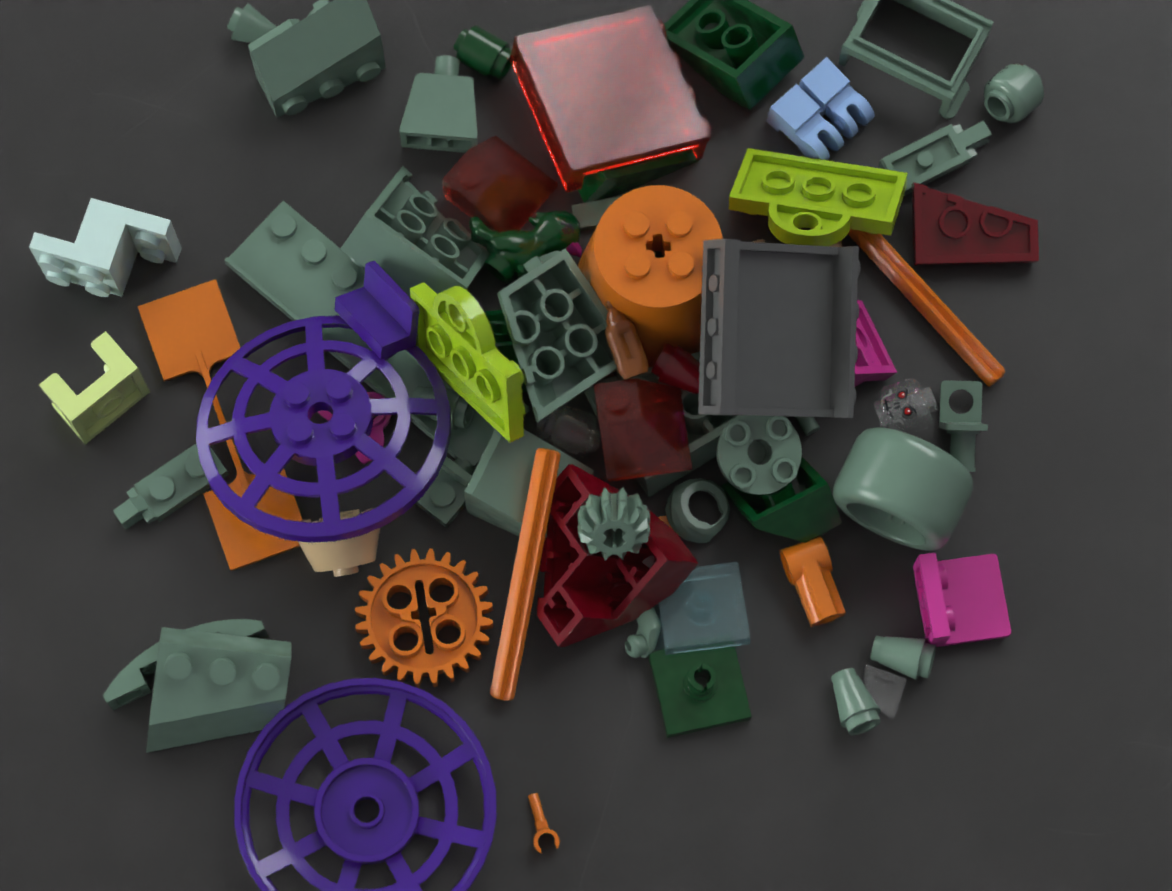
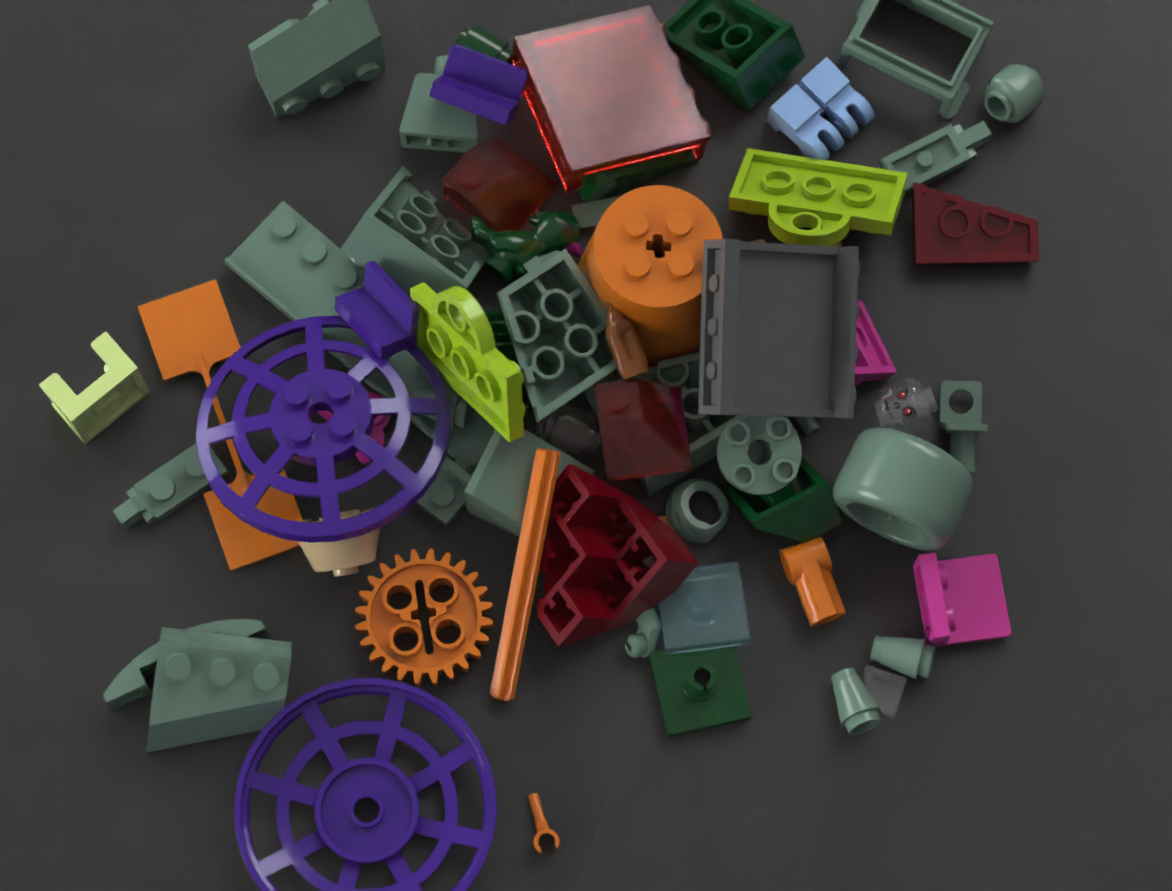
(106, 248): light aqua bracket -> none
(248, 24): sand green cone -> none
(480, 84): none -> dark purple panel
(614, 523): sand green gear -> none
(678, 369): dark red cone -> none
(930, 306): orange axle -> none

